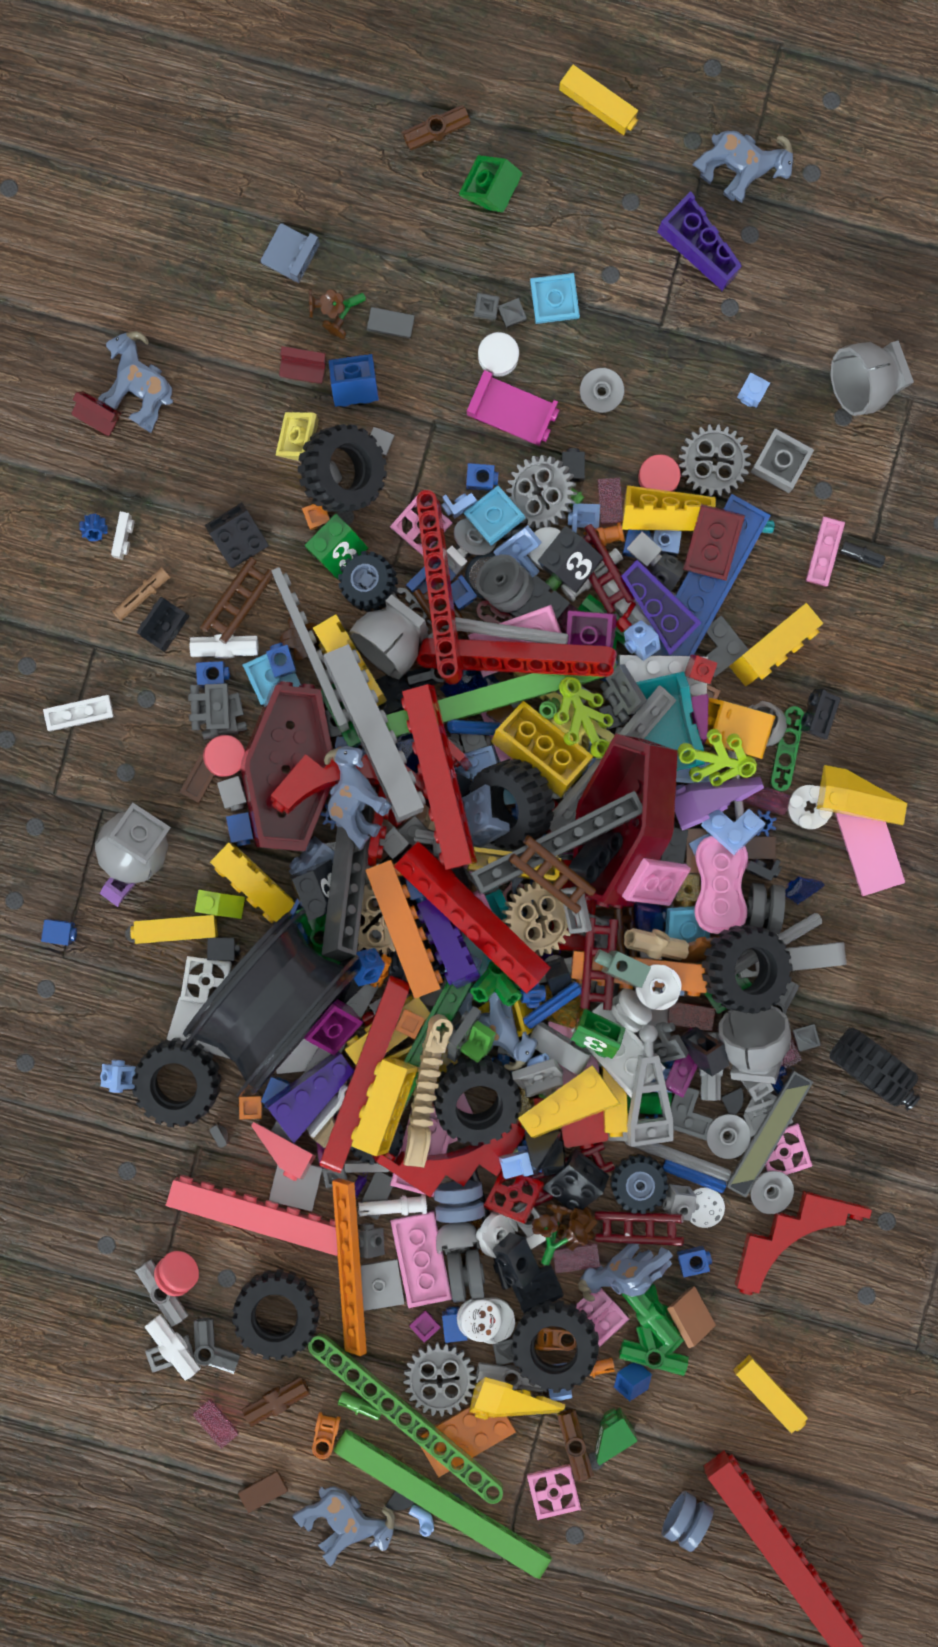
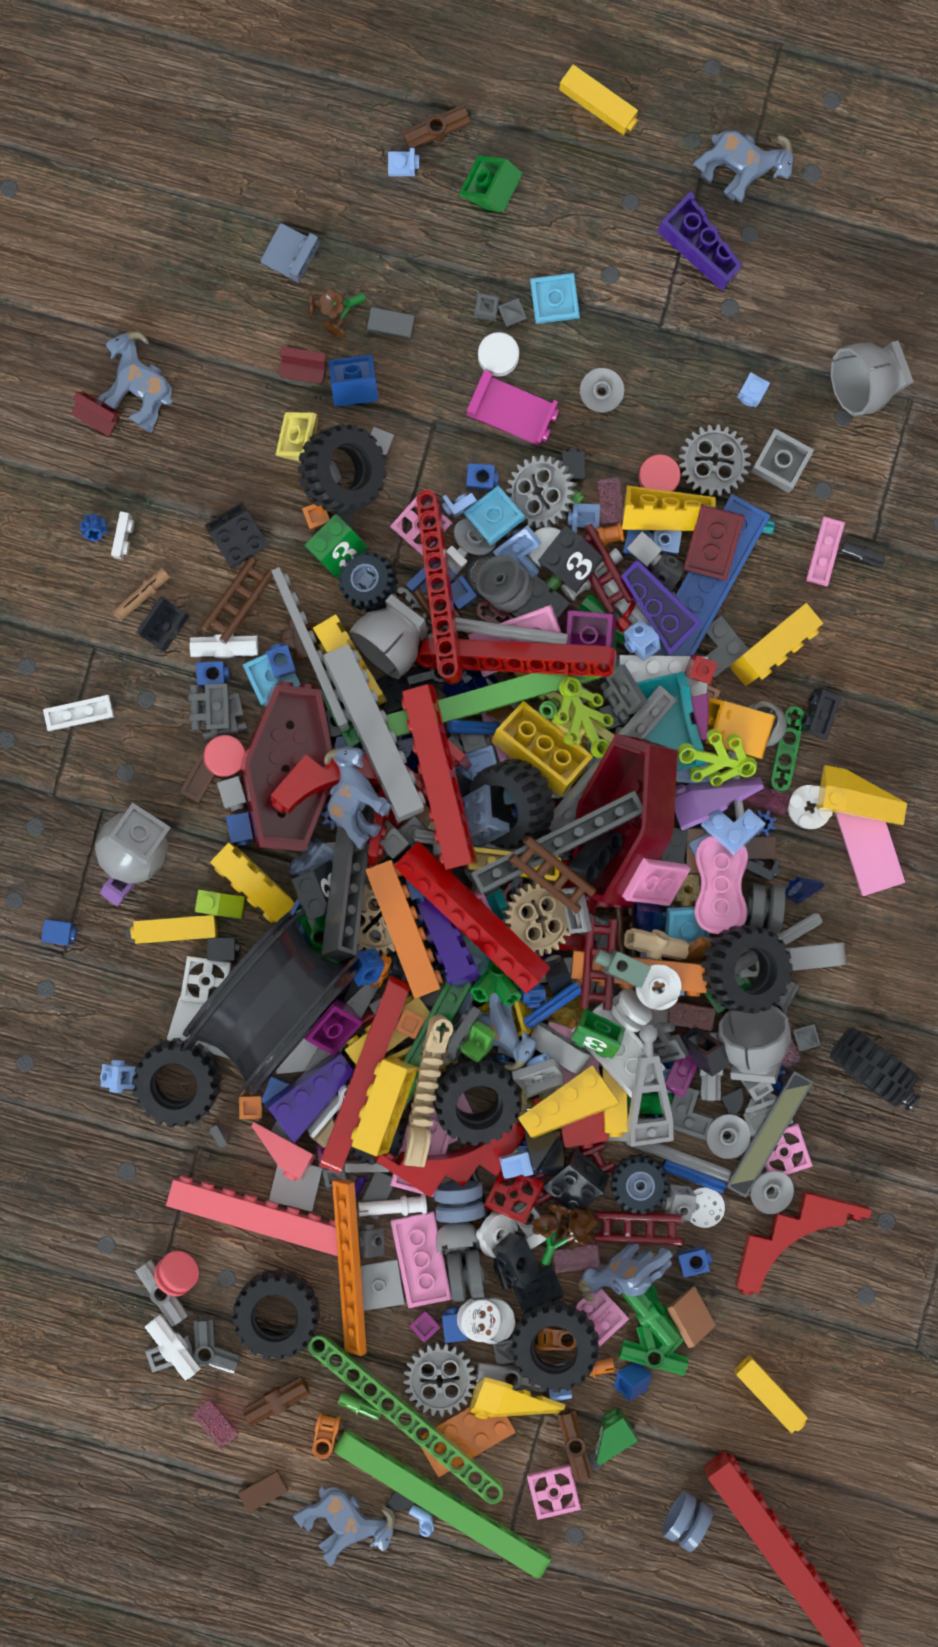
(402, 163): none -> light blue bracket

